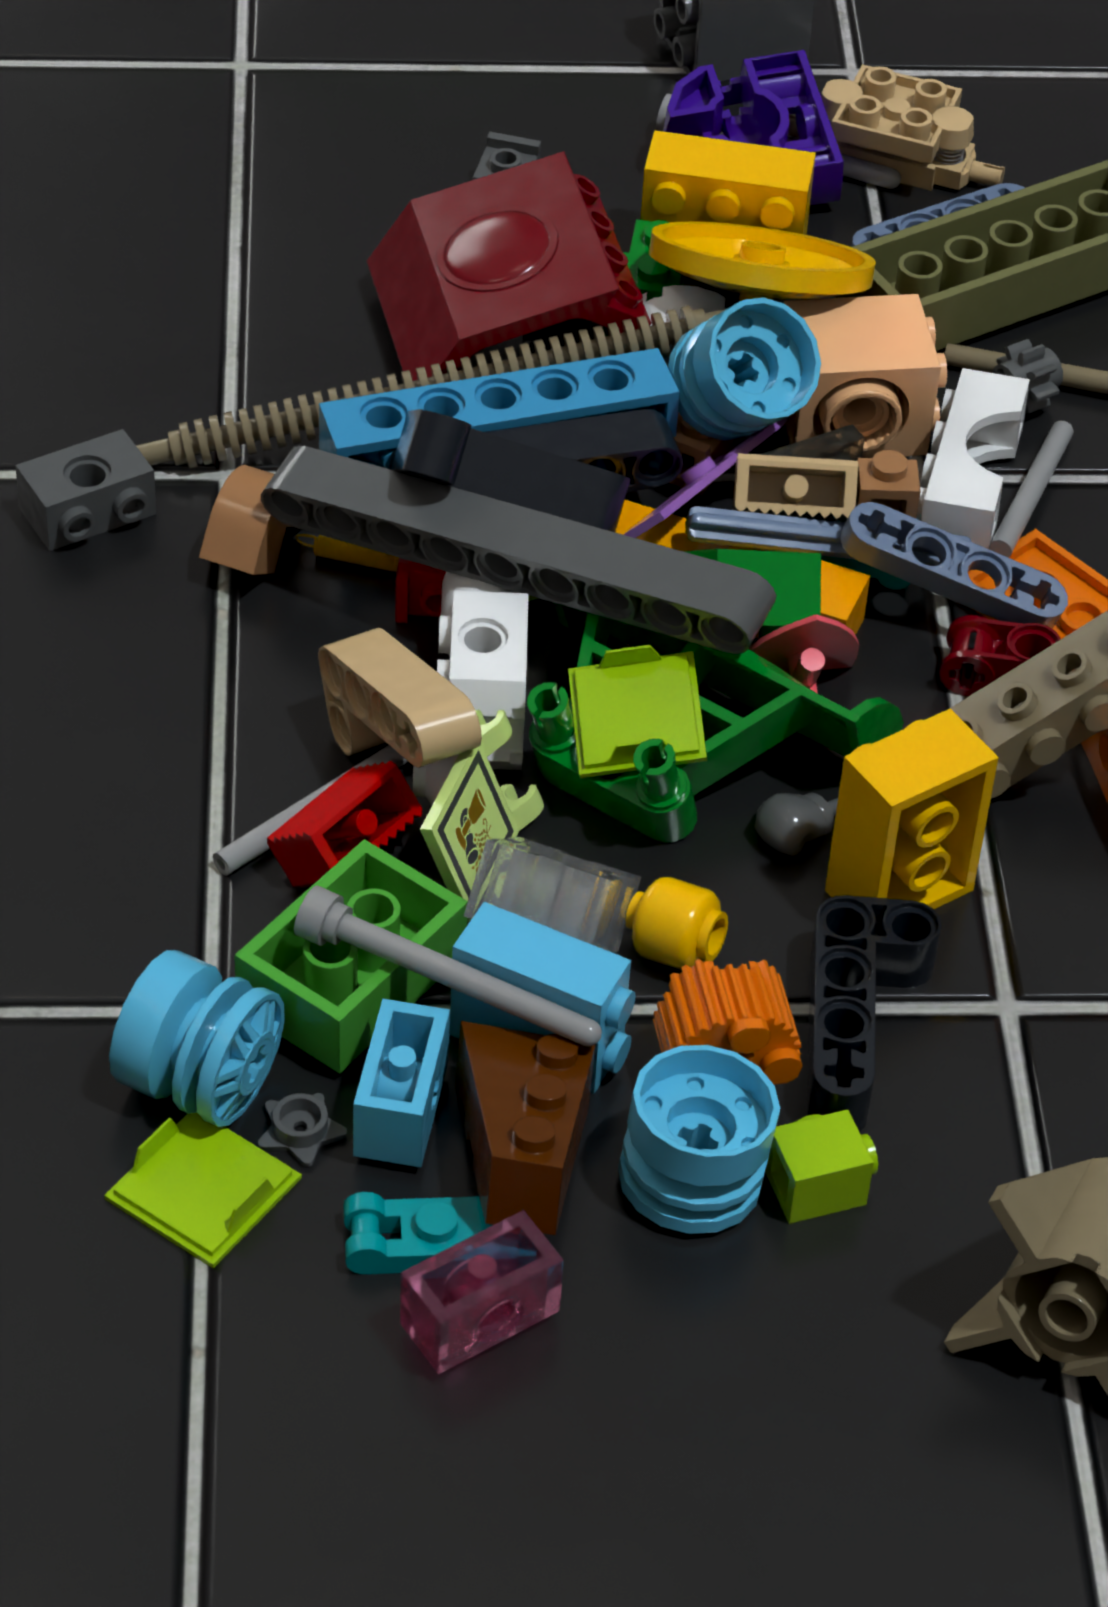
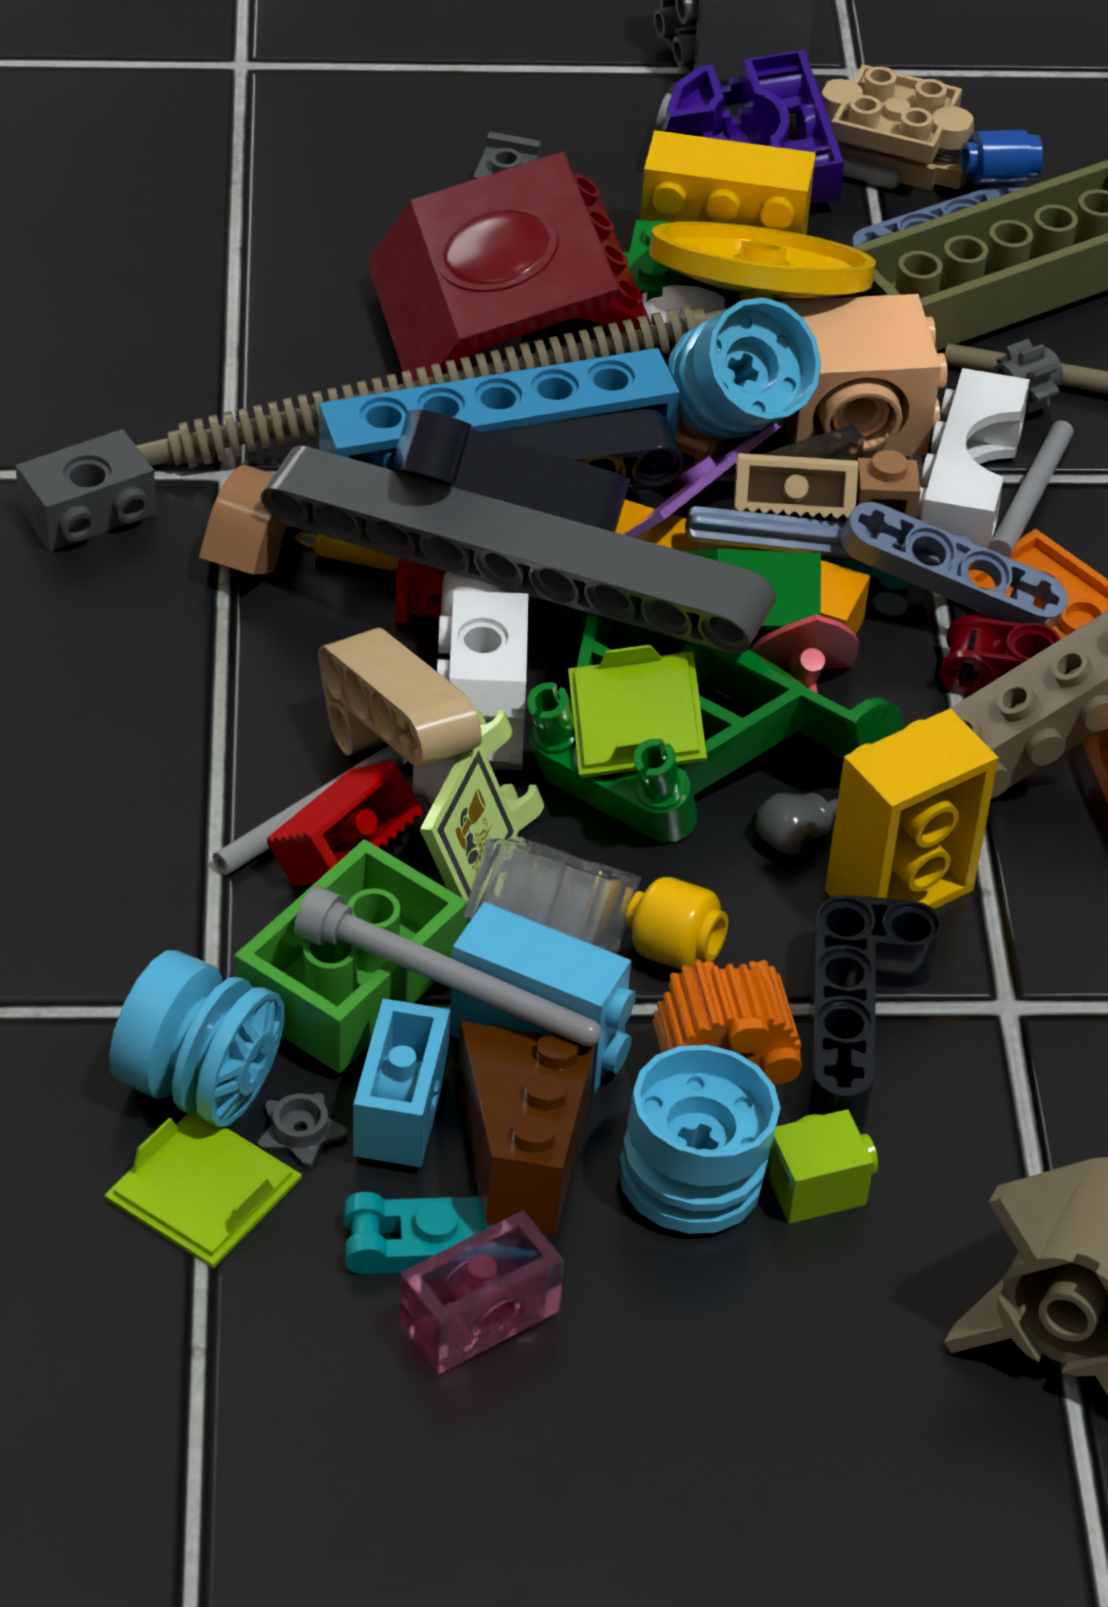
(1001, 157): none -> blue brick

